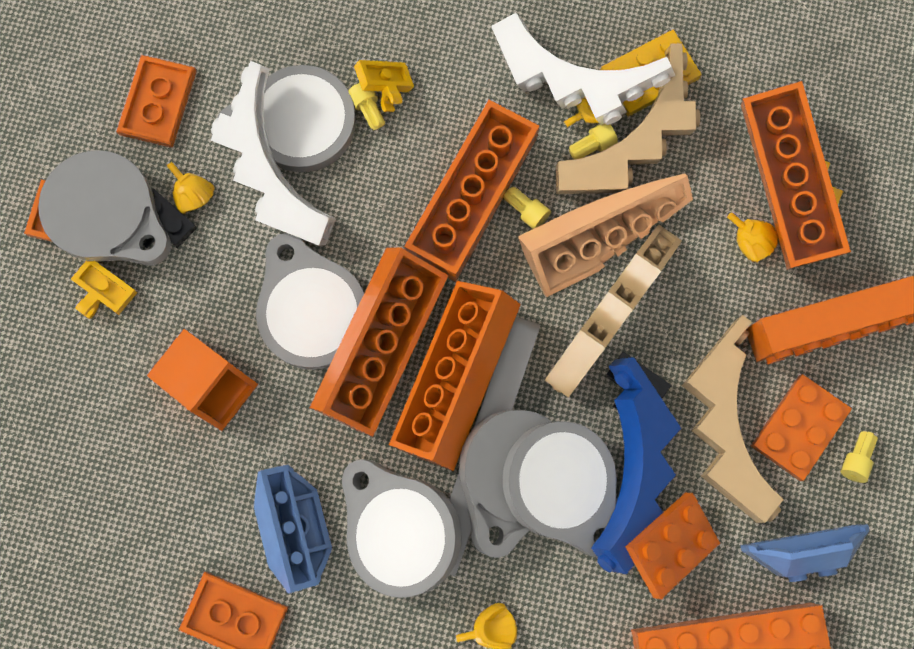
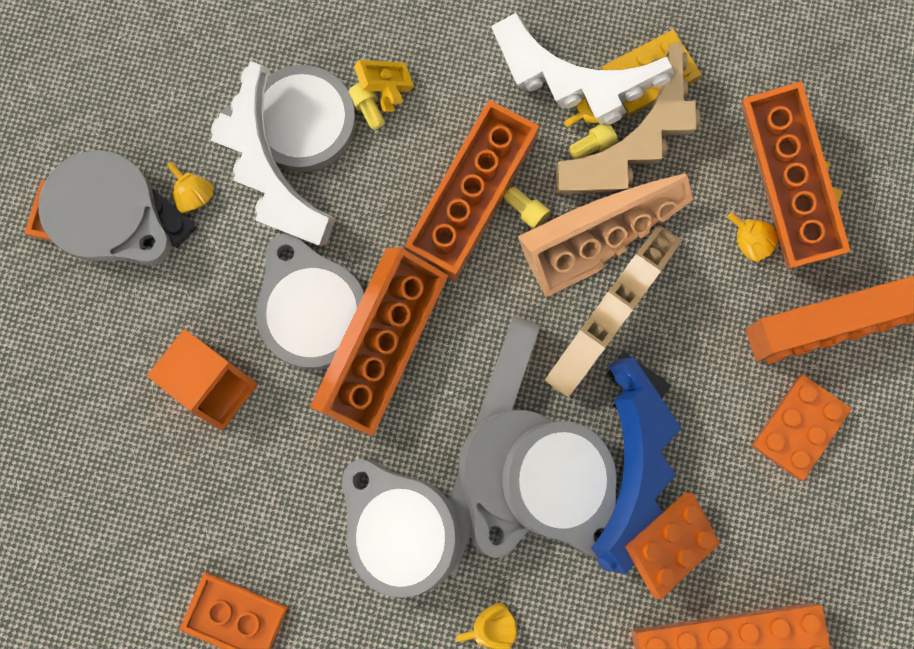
(101, 287): yellow plate -> none
(156, 101): orange tile -> none
(291, 527): medium blue wedge -> none
(455, 374): orange brick -> none
(732, 470): tan arch -> none
(808, 552): medium blue wedge -> none
(858, 464): light yellow piece -> none

